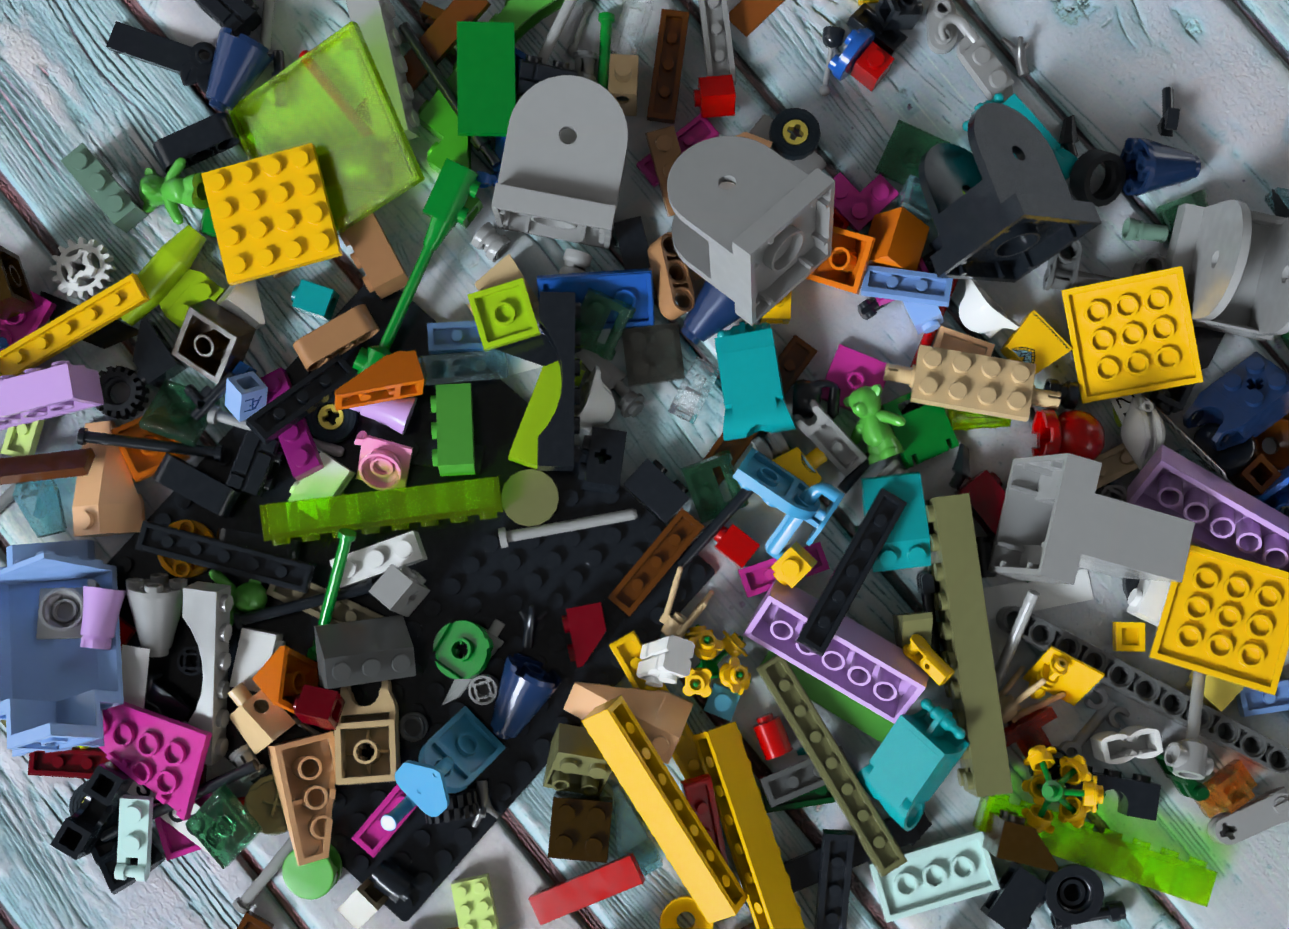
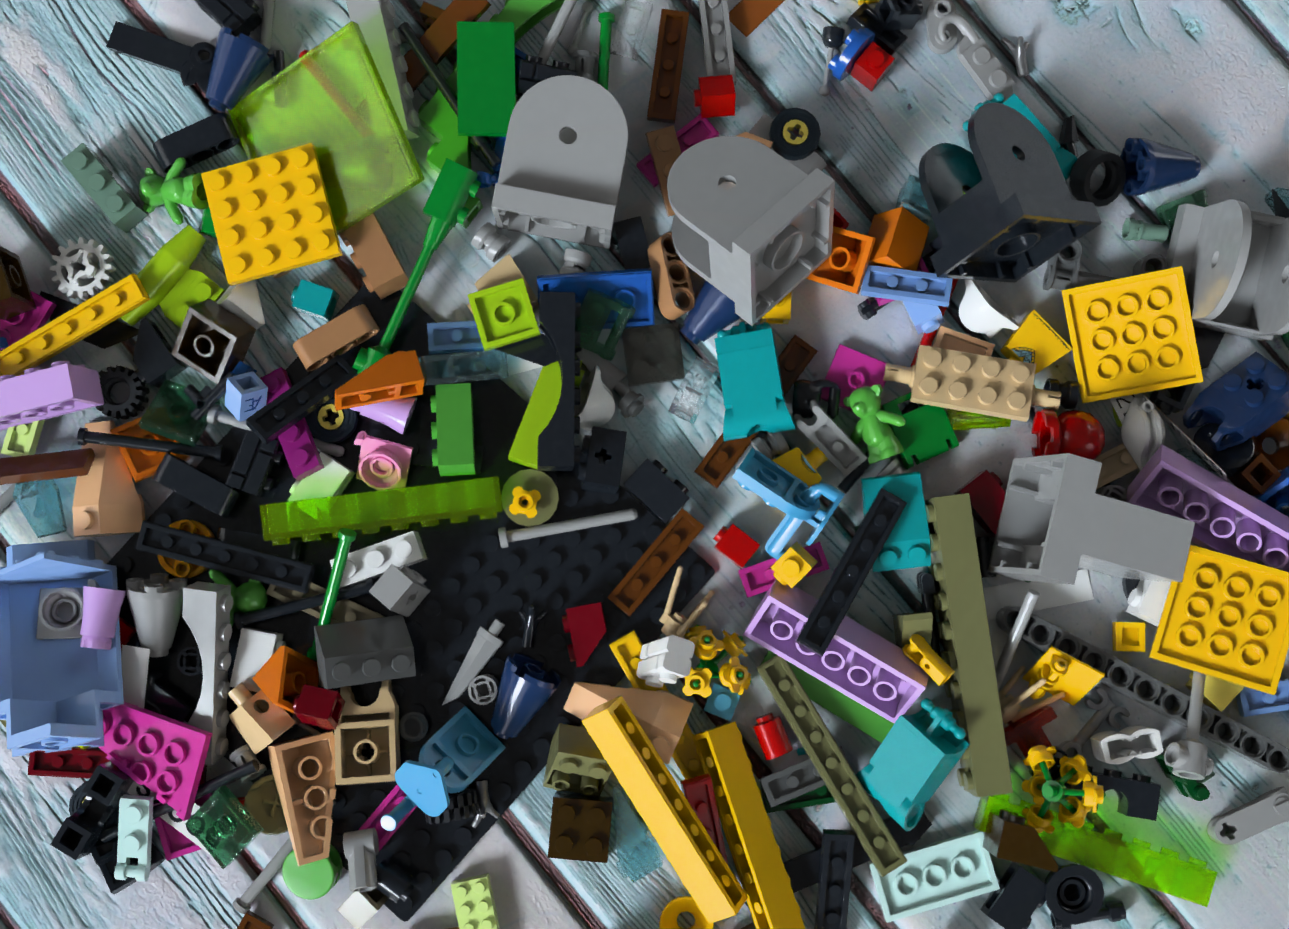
(361, 852): none -> light grey piece
(478, 646): green plate -> none
(532, 498): none -> yellow plate
(586, 889): red tile -> none
(624, 81): tan torso -> none
(704, 486): clear green plate -> none
(714, 527): black bar -> none
(861, 206): dark pink plate -> none
(905, 152): clear green plate -> none
(961, 467): black bar -> none
(1170, 115): black bar -> none
(1228, 789): clear orange brick -> none

